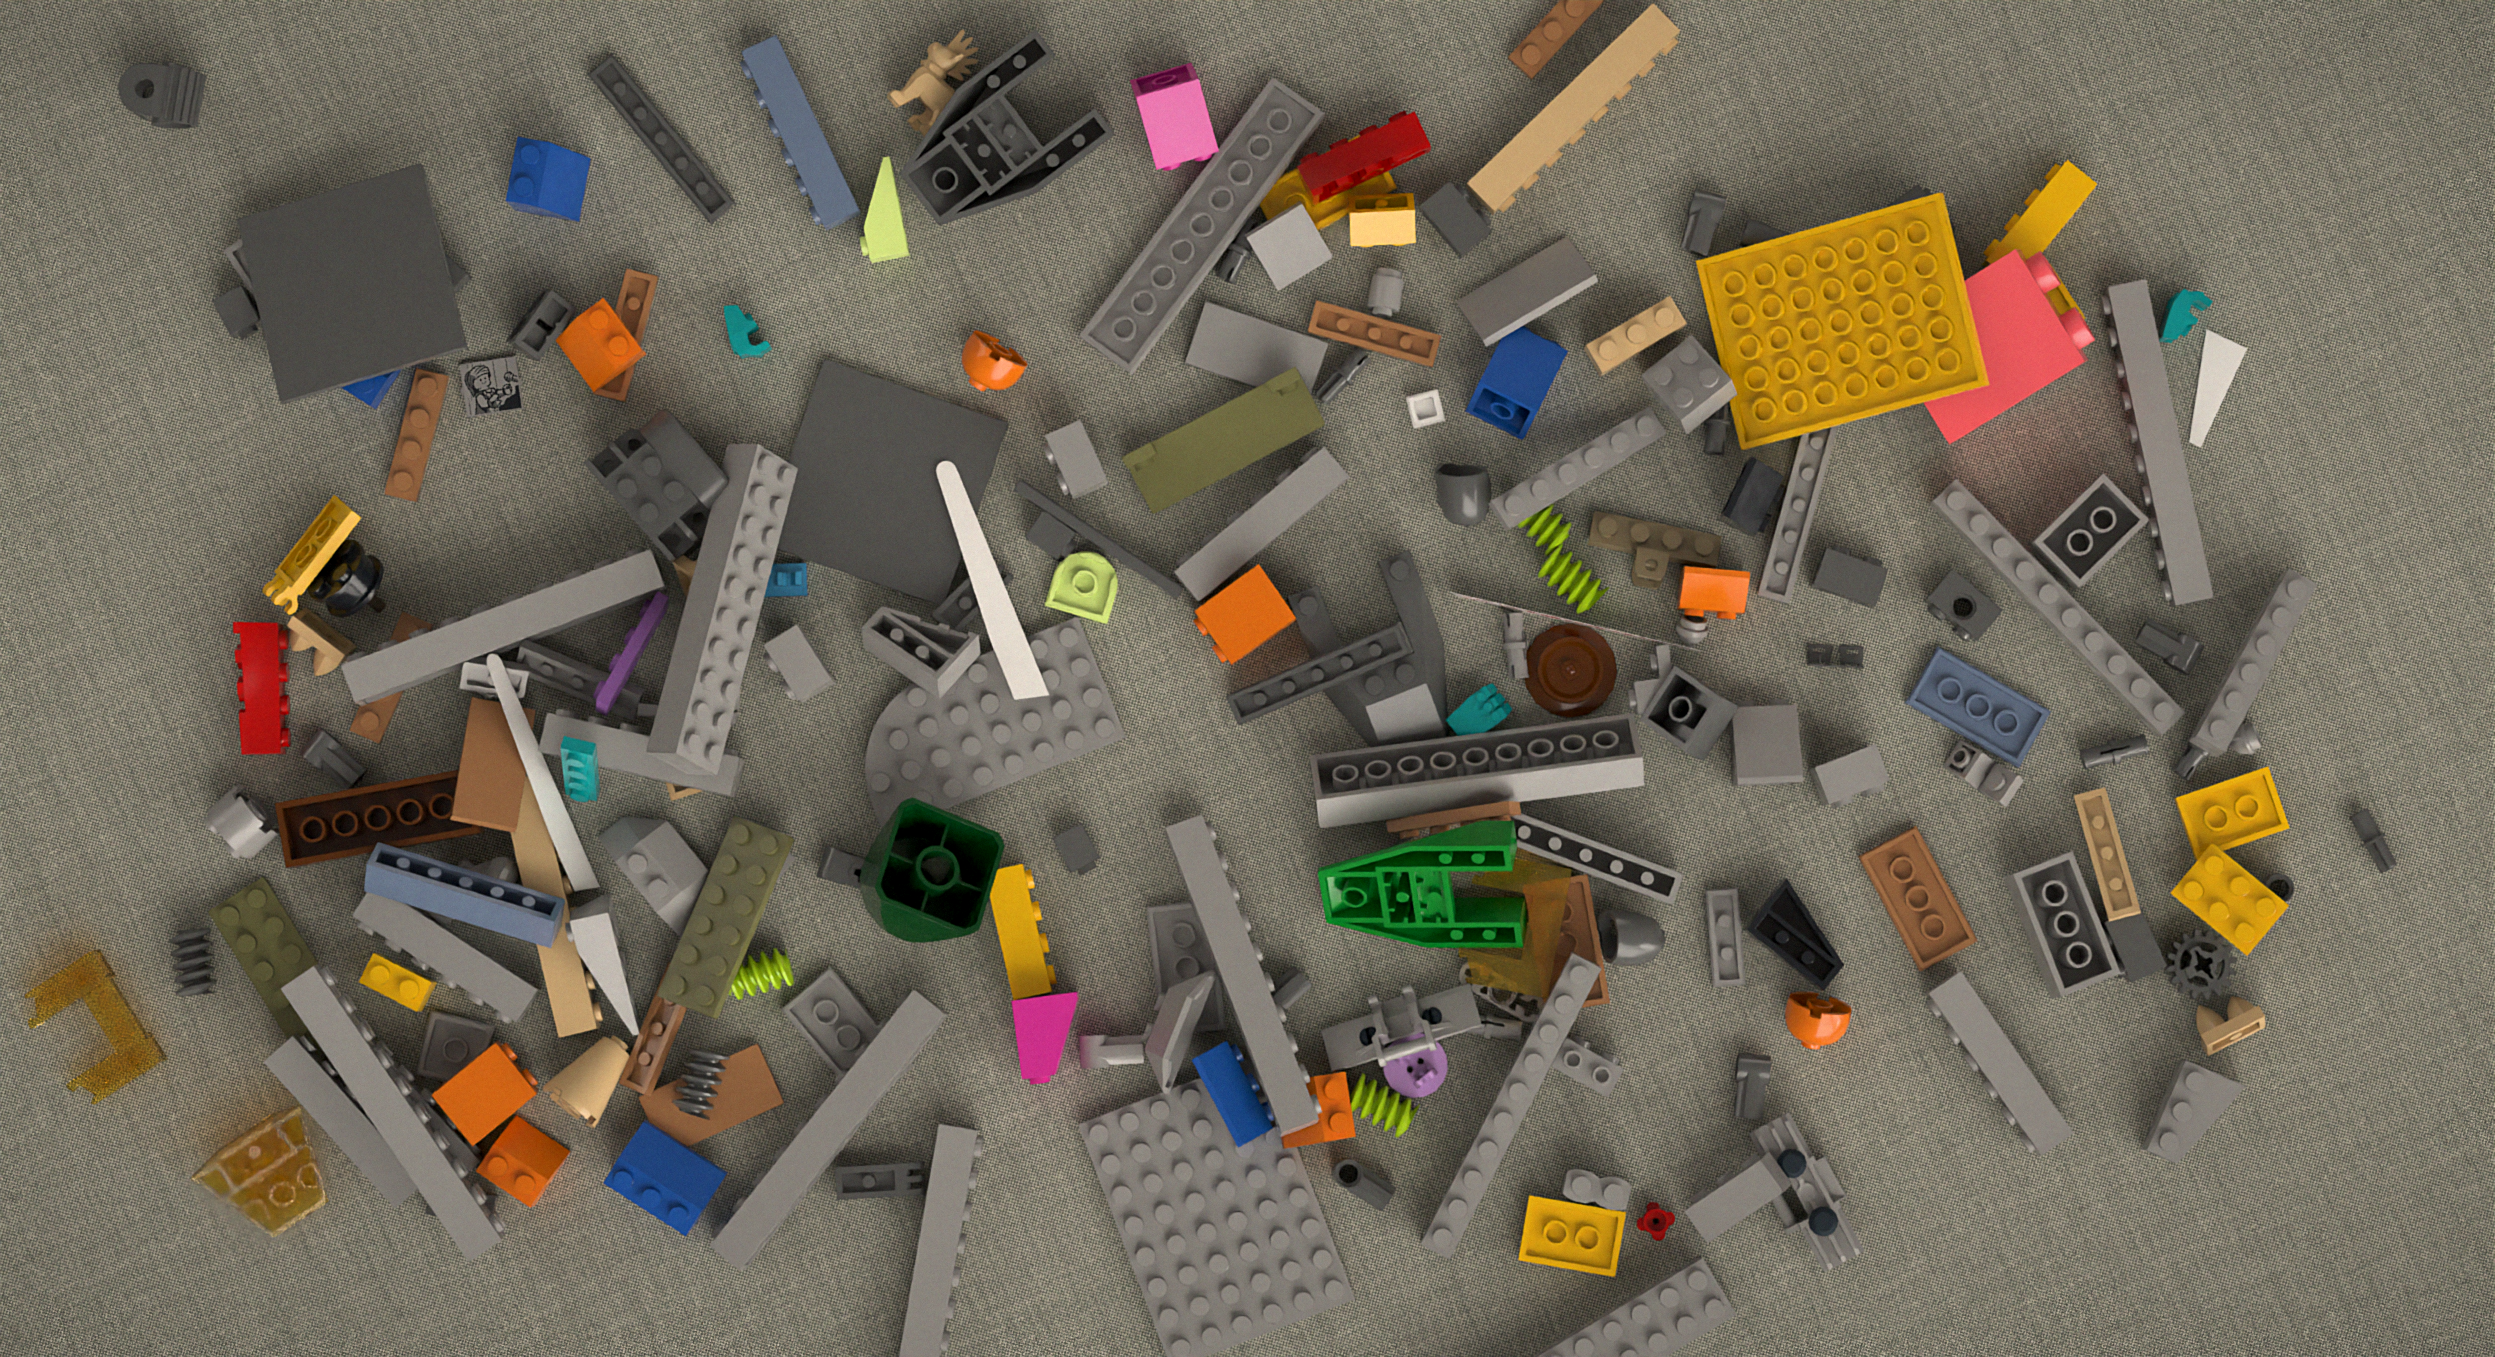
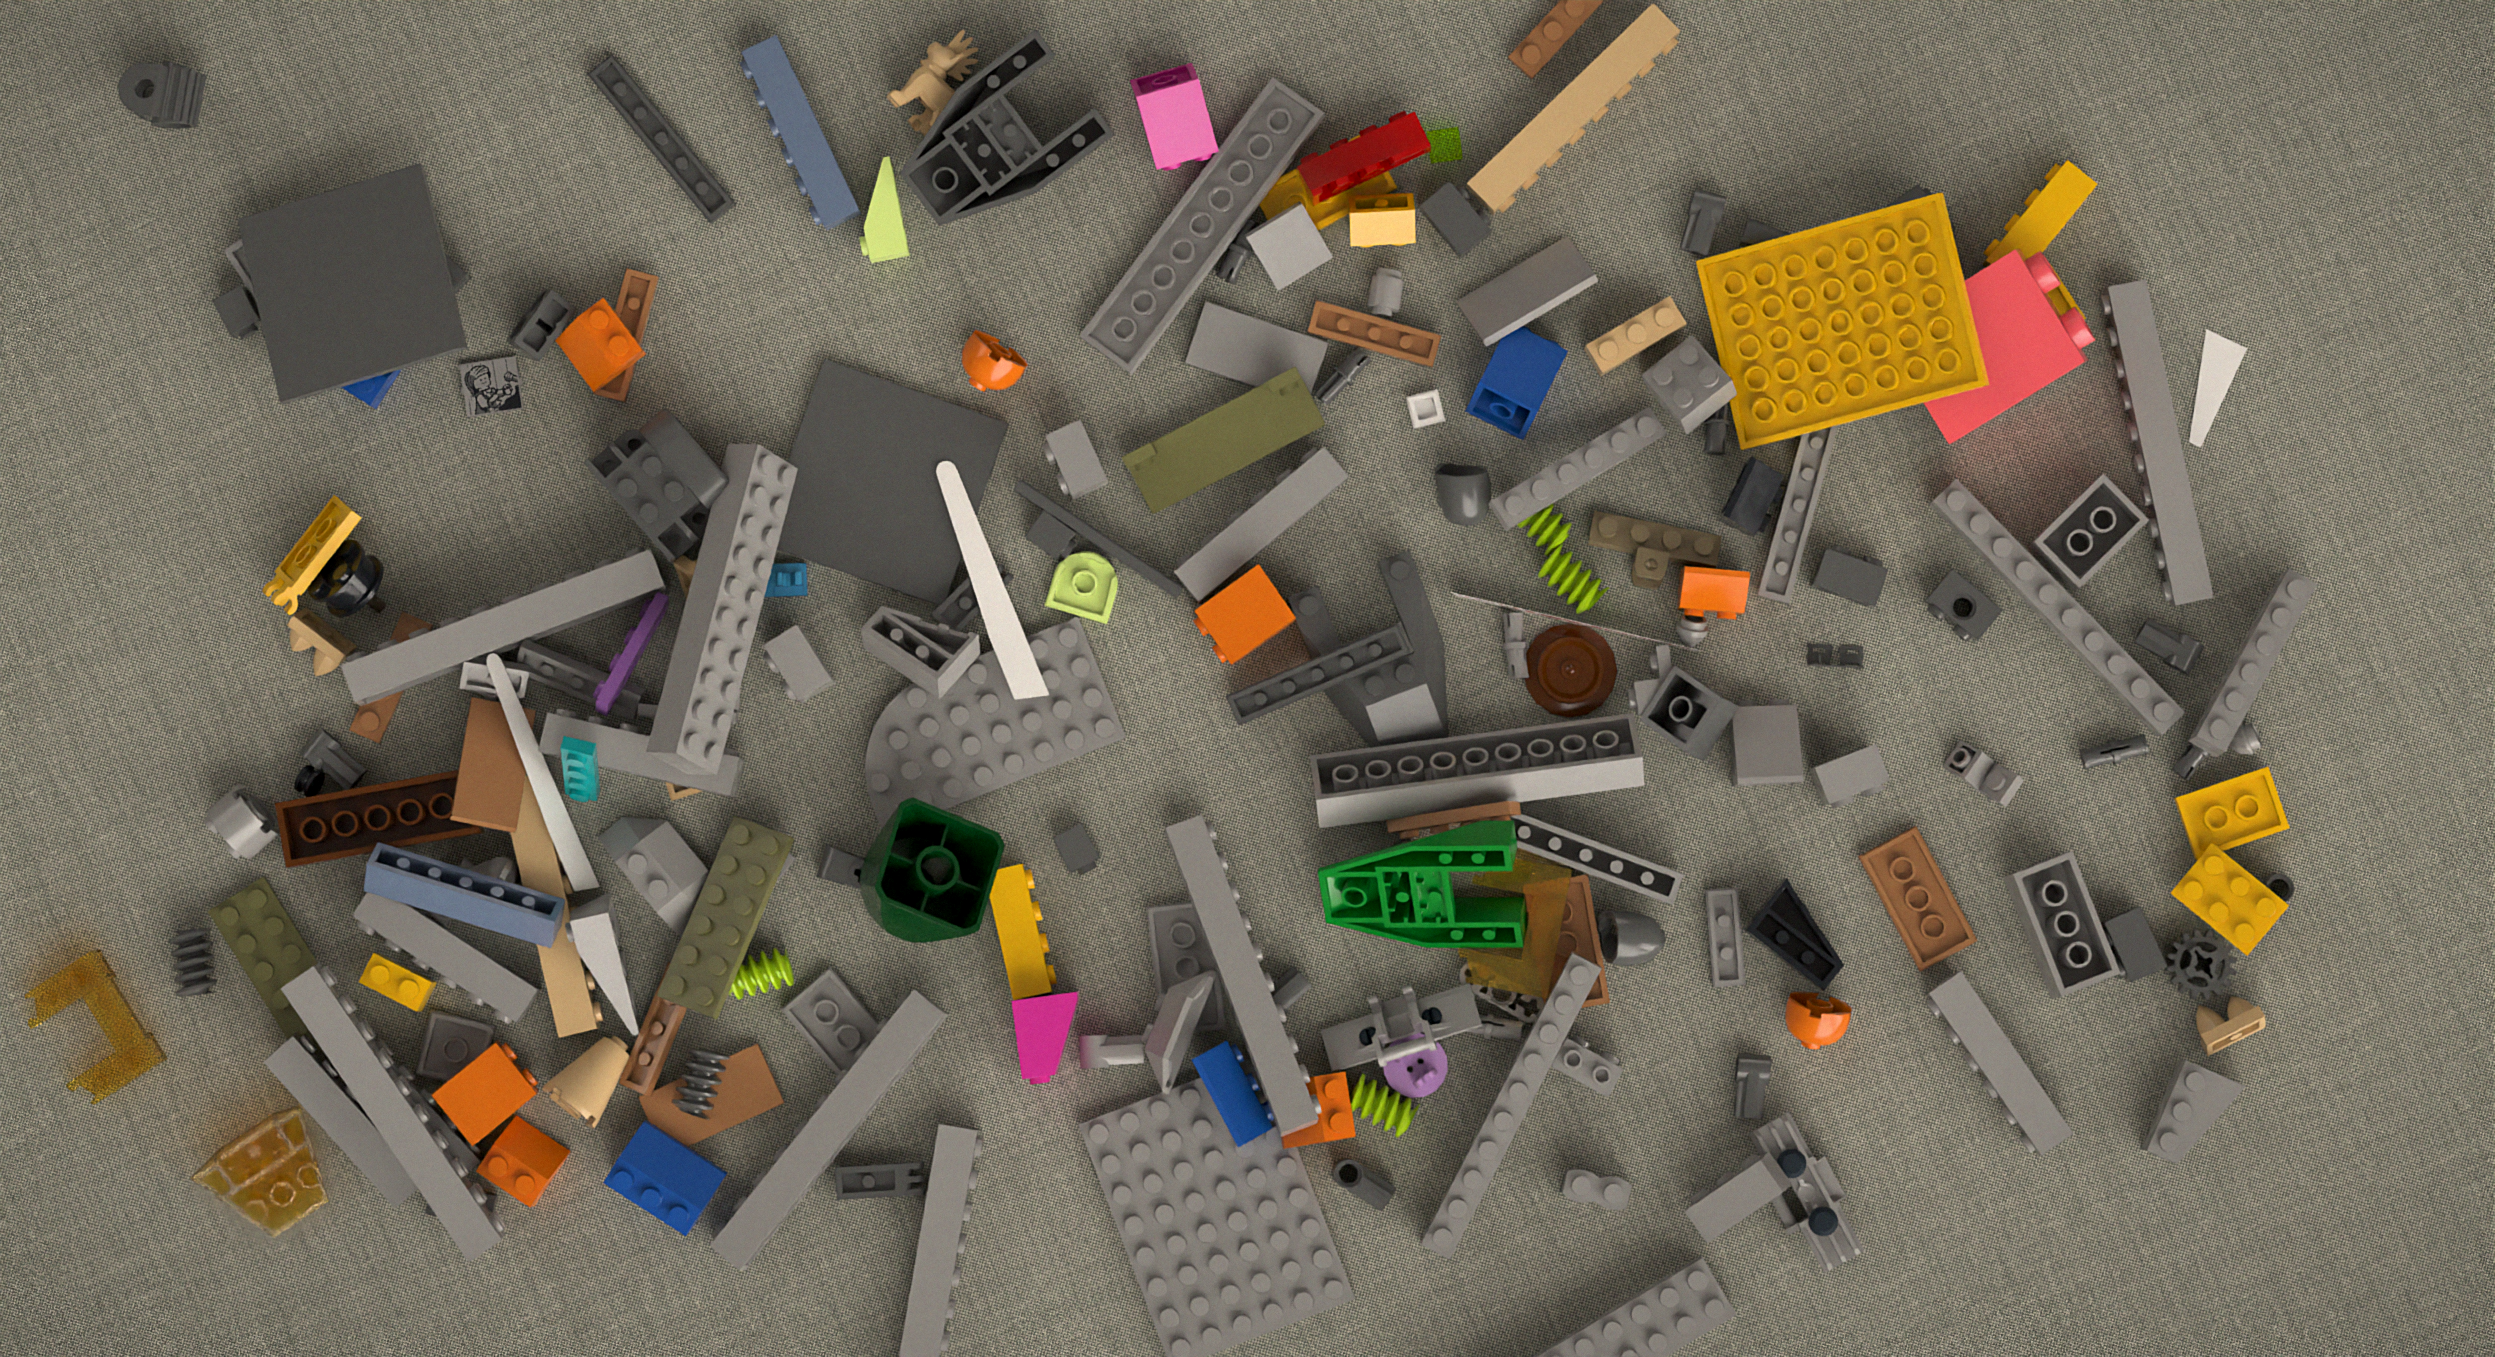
(262, 687): red wedge -> none
(309, 781): none -> black bush
(416, 435): medium nougat plate -> none
(547, 180): blue slope -> none
(739, 328): teal hand -> none
(1445, 145): none -> clear neon green tile
(1479, 712): teal hand -> none
(1571, 1236): yellow plate -> none
(1646, 1222): red plate -> none
(1977, 707): sand blue tile -> none
(2107, 854): tan plate -> none
(2177, 318): teal hand -> none
(2373, 840): dark grey axle -> none

